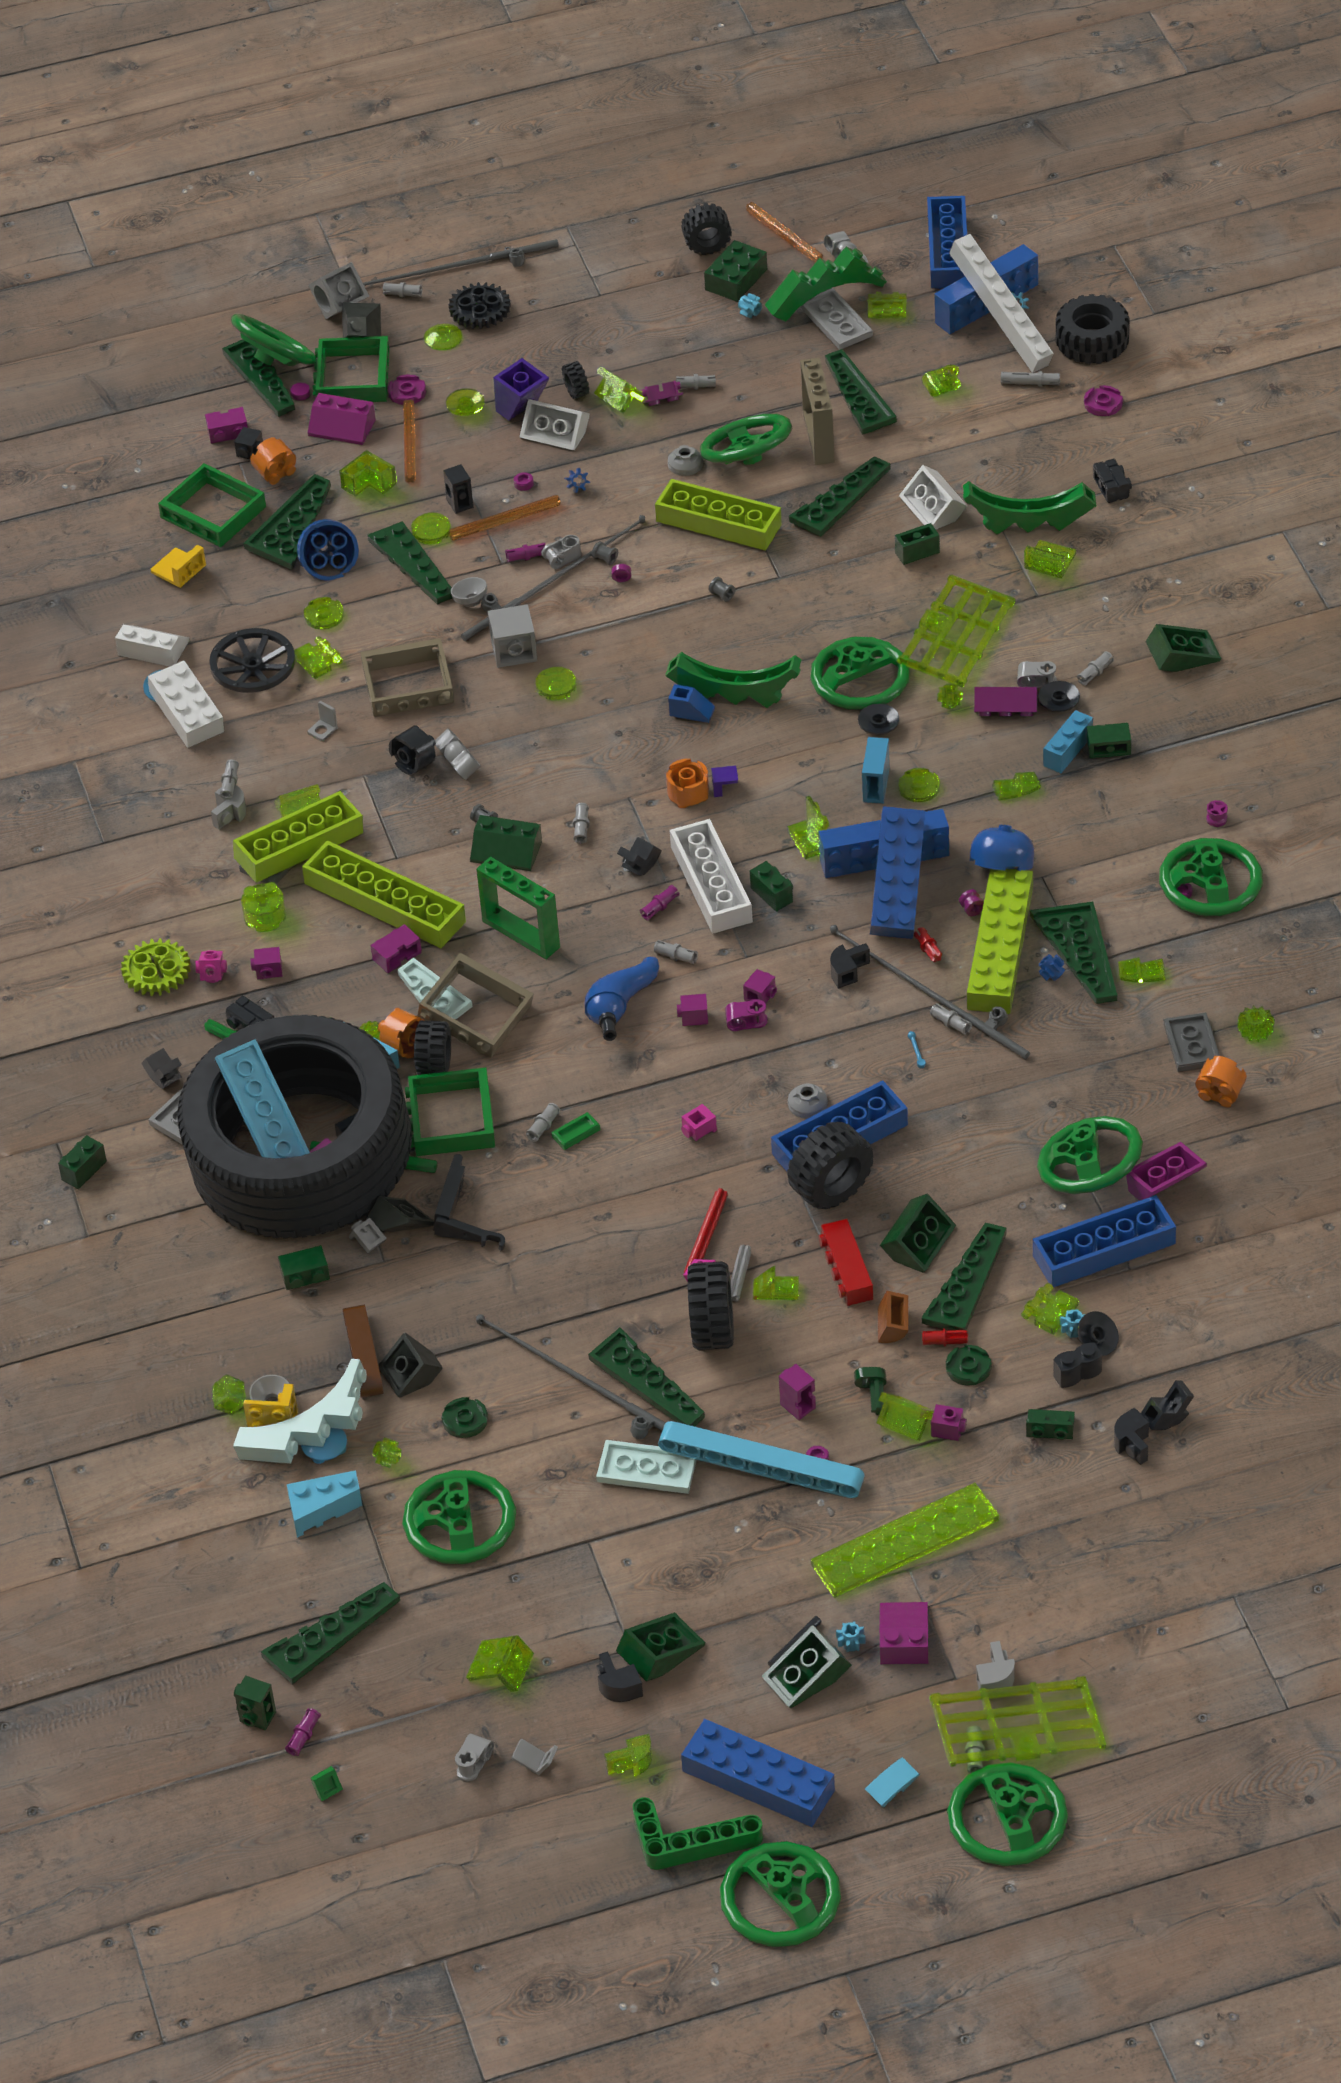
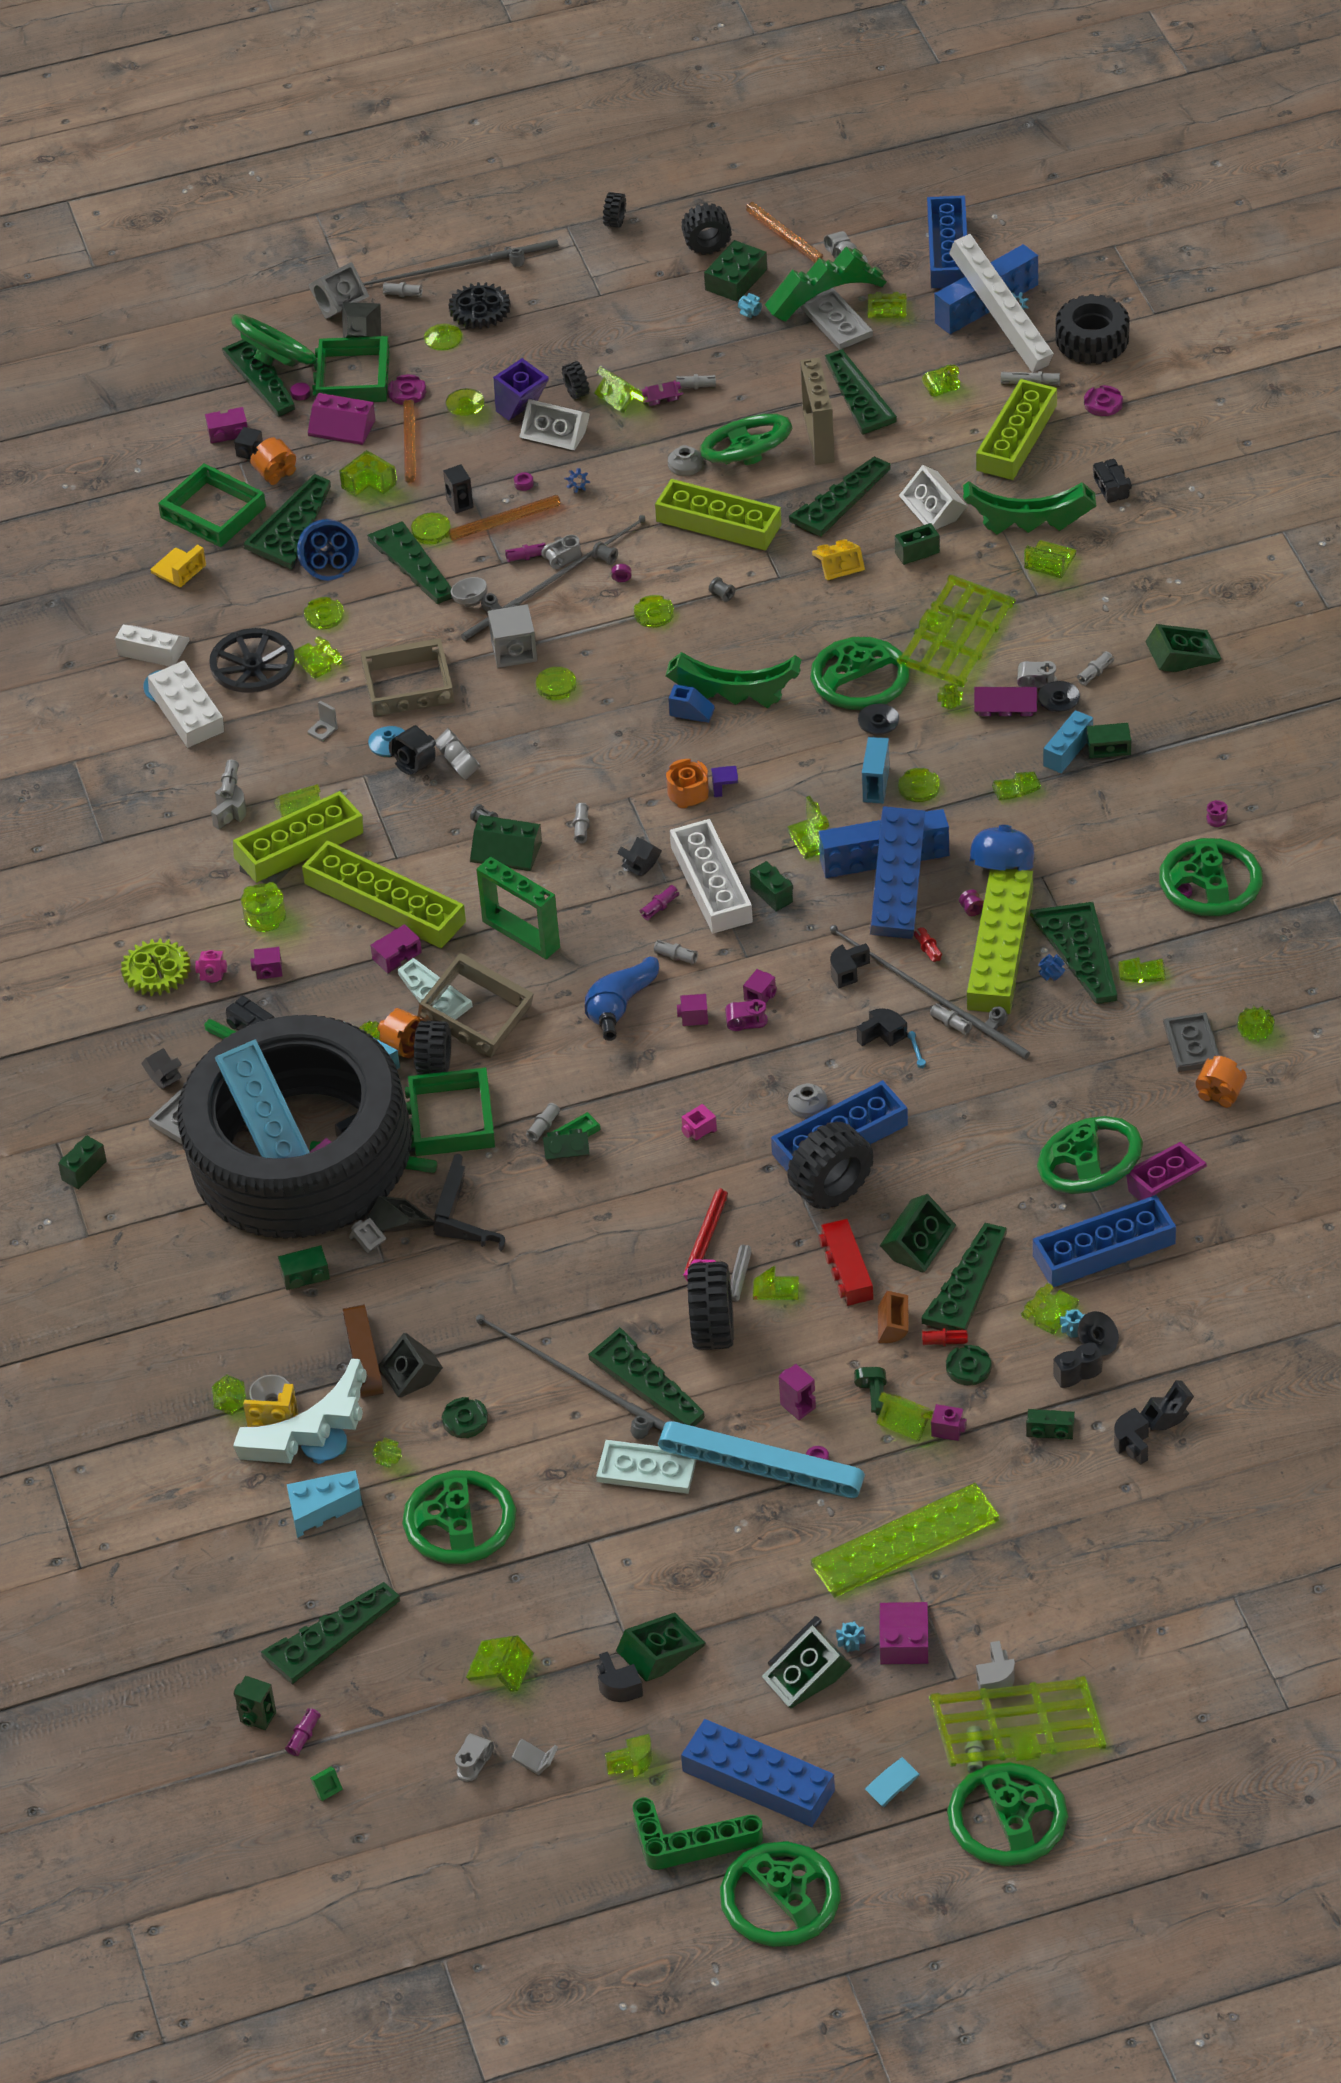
(380, 739): none -> dark azure dish
(566, 1146): none -> dark green brick
(614, 209): none -> black tyre
(653, 611): none -> clear neon green tile
(840, 559): none -> yellow bracket
(883, 1024): none -> black brick
(1016, 429): none -> lime brick

